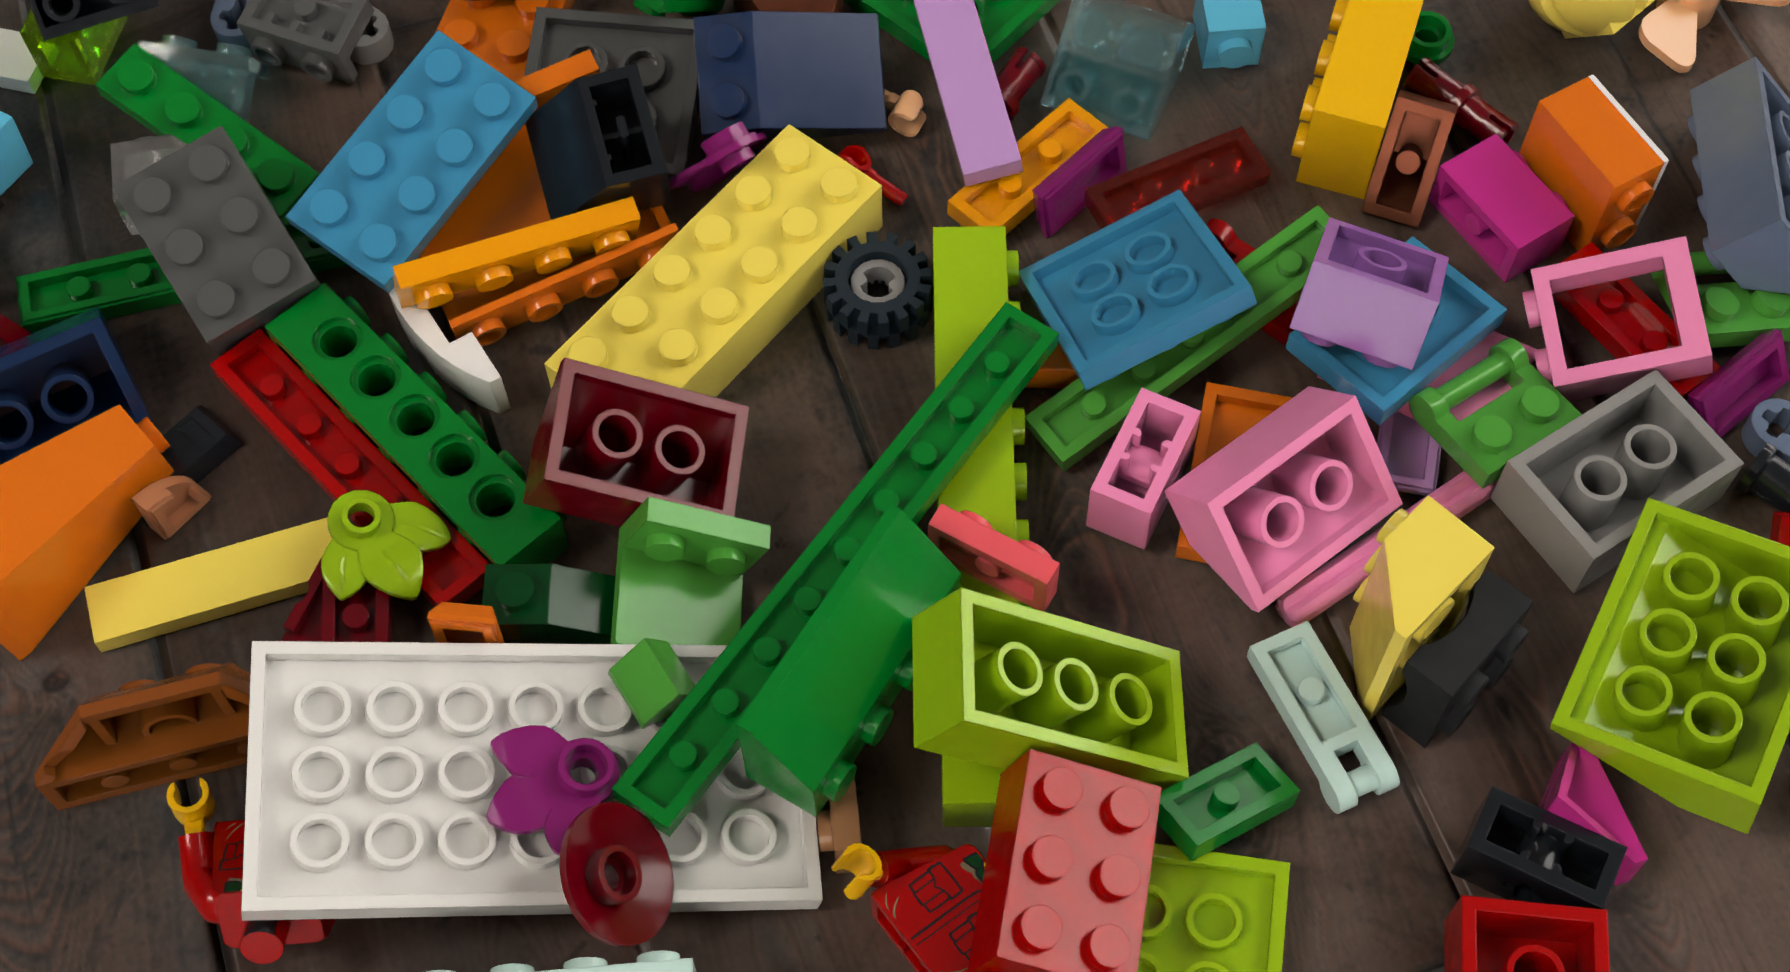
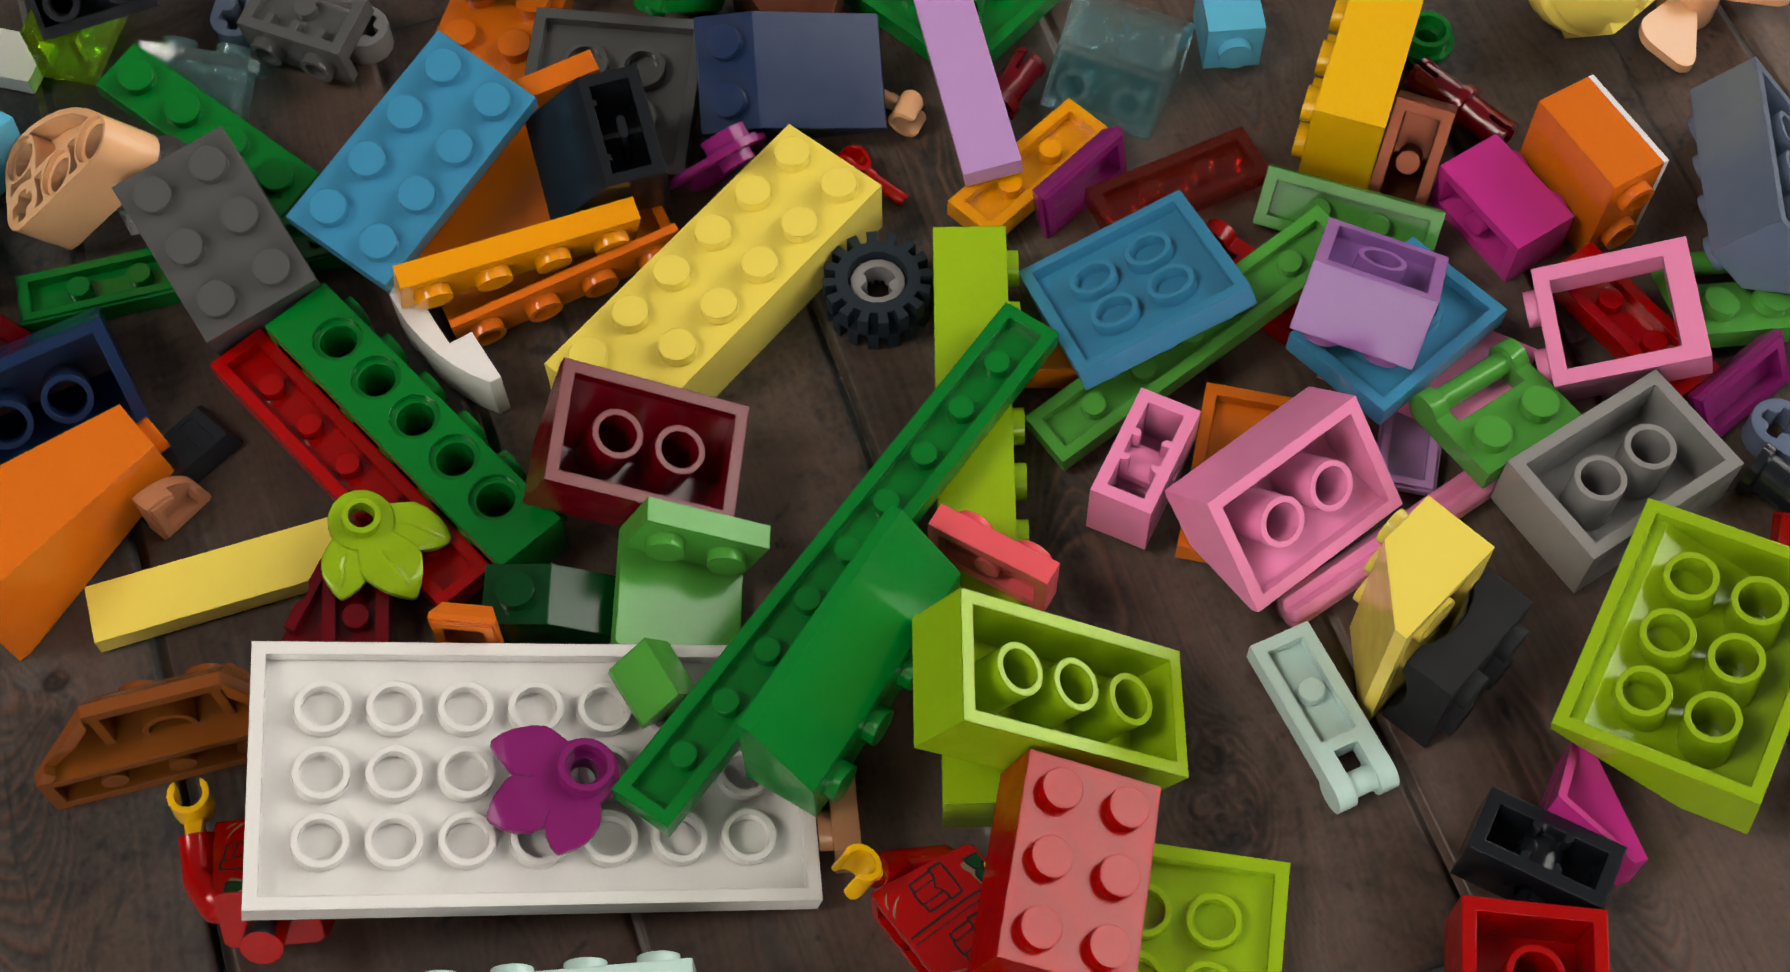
(65, 173): none -> light nougat beam
(616, 874): dark red dish -> none
(1225, 801): green plate -> none
(1292, 193): none -> bright green plate

